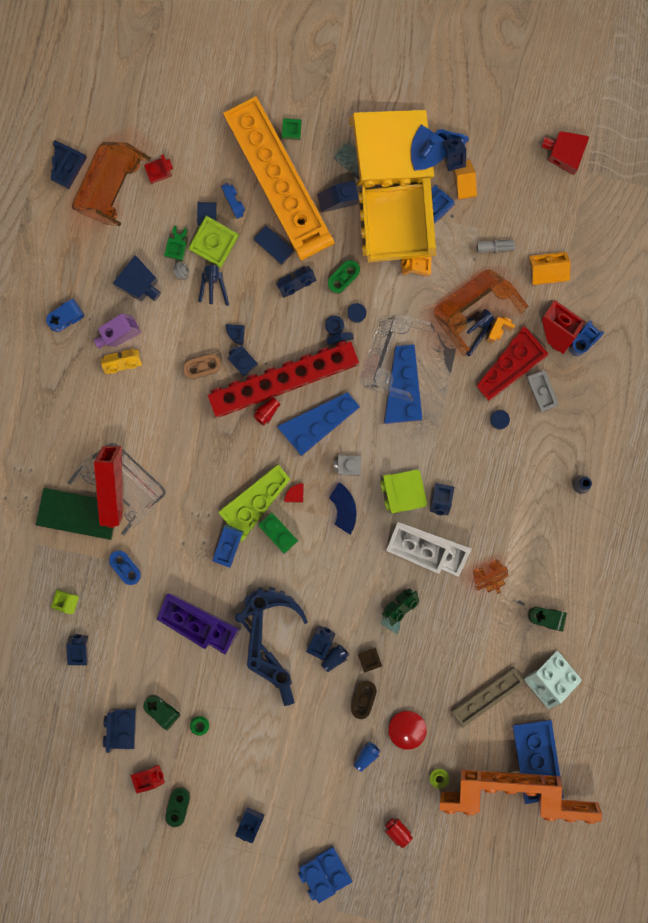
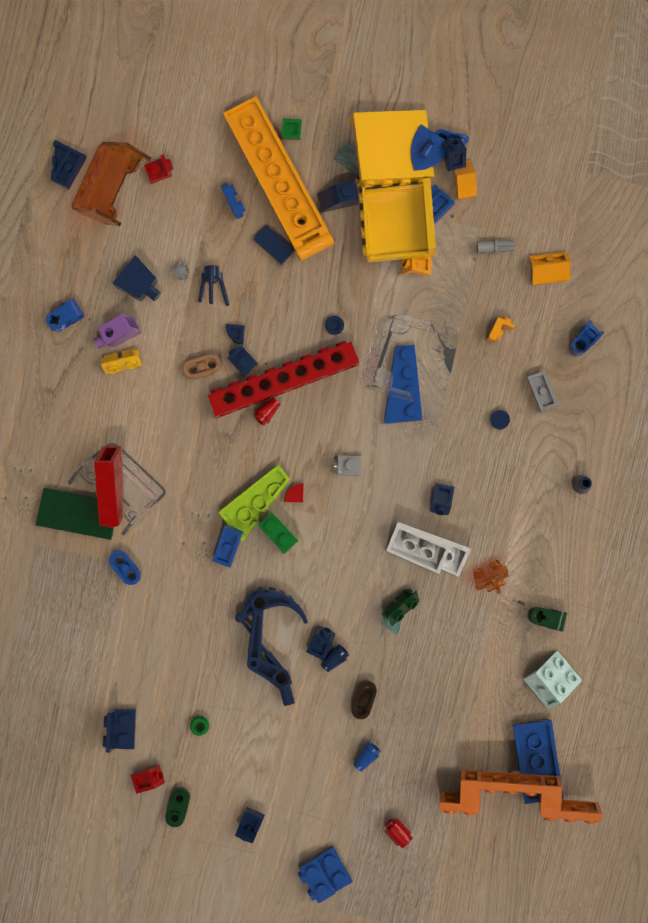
(64, 602): lime slope -> none
(77, 650): dark blue bracket -> none
(164, 714): dark green piece -> none
(176, 247): green plate -> none
(197, 624): dark purple slope -> none
(204, 209): dark blue slope -> none
(213, 241): lime tile -> none
(304, 278): dark blue hinge -> none
(317, 423): blue wing -> none
(343, 277): green plate -> none
(343, 336): dark blue tile -> none
(345, 508): clear blue tile -> none
(357, 313): dark blue tile -> none
(369, 660): dark brown plate -> none
(403, 491): lime bracket -> none
(407, 730): red dish -> none
(439, 772): lime plate -> none
(450, 310): clear orange windscreen -> none
(482, 320): dark blue plant -> none
(488, 697): dark tan tile -> none
(516, 361): red wing -> none
(561, 326): red slope -> none
(566, 150): red torso -> none

